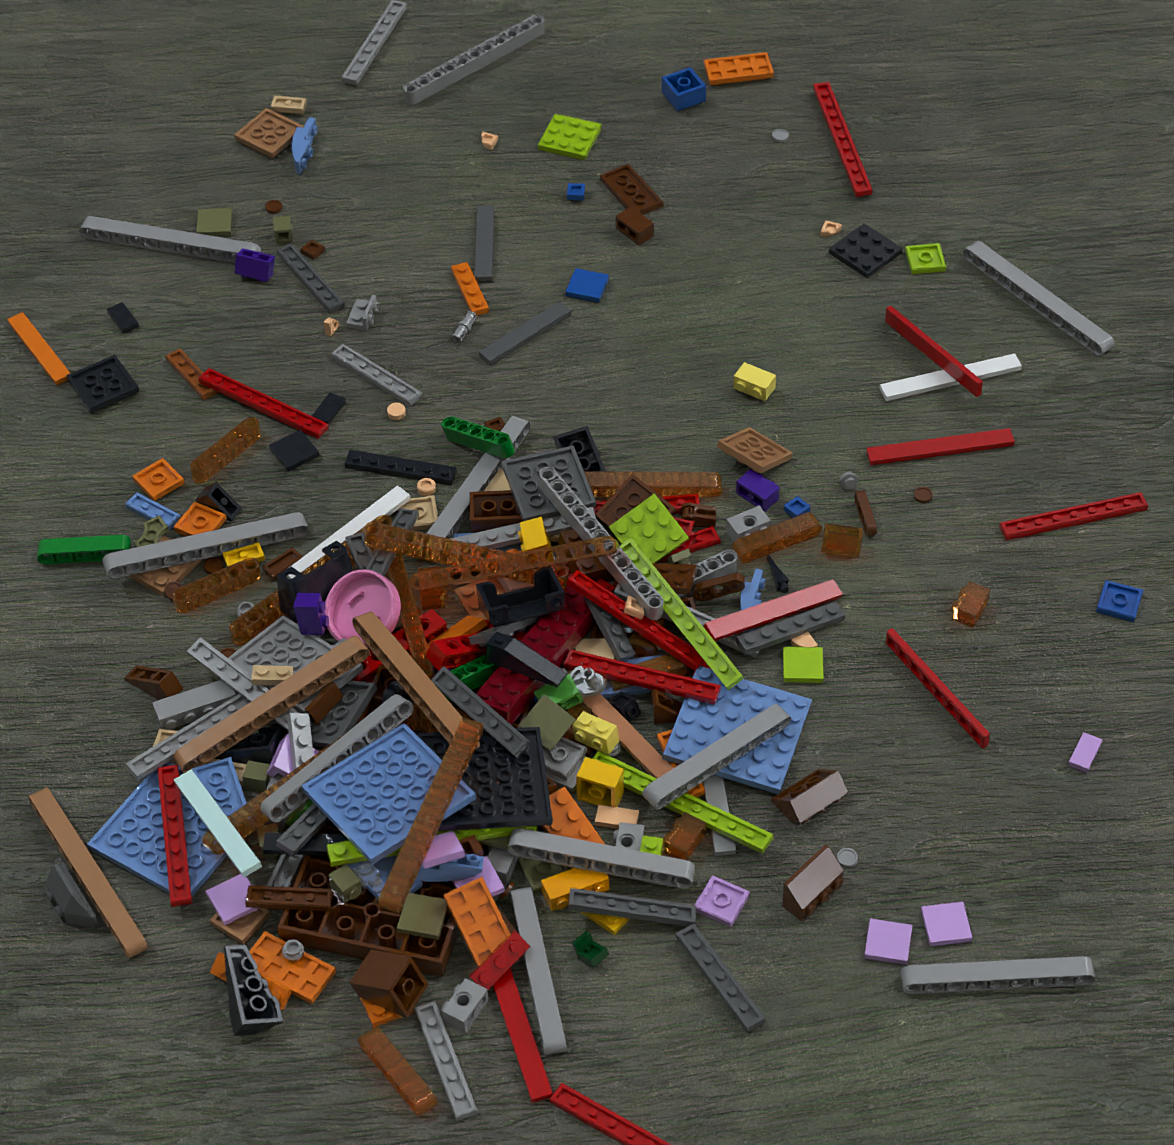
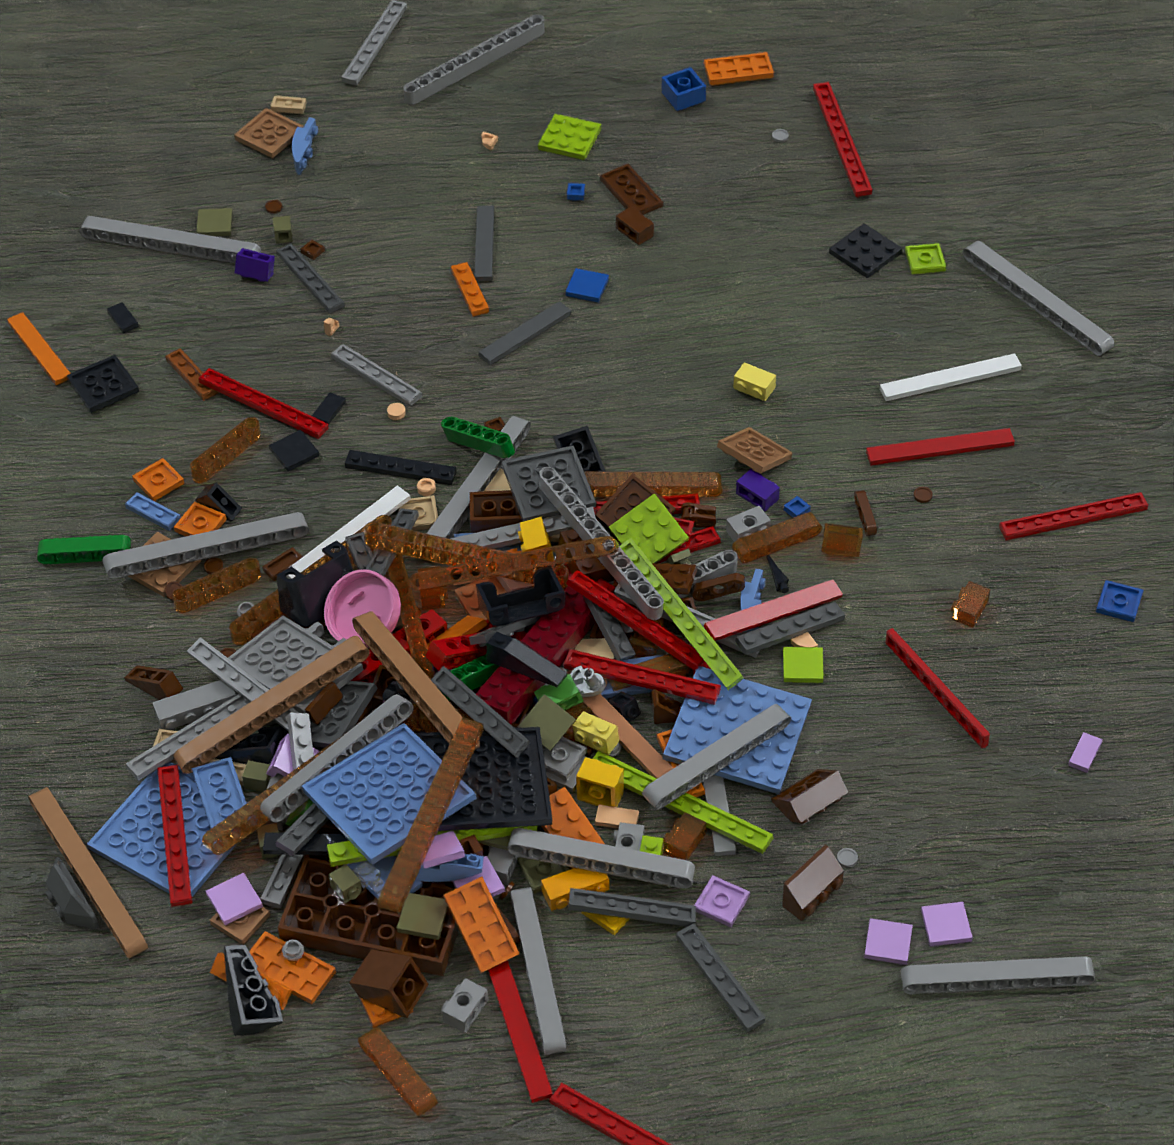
(153, 531): olive tile -> none
(218, 823): light aqua tile -> none
(239, 554): yellow plate -> none
(270, 674): tan plate -> none
(289, 898): reddish brown tile -> none
(310, 613): dark purple brick -> none
(362, 314): light grey bracket -> none
(446, 1061): light grey tile -> none
(464, 327): light grey pin -> none
(500, 960): red plate -> none
(589, 950): dark green bracket -> none
(633, 608): light nougat tile -> none
(830, 229): light nougat tile -> none
(848, 481): light grey plate -> none
(934, 351): red tile -> none

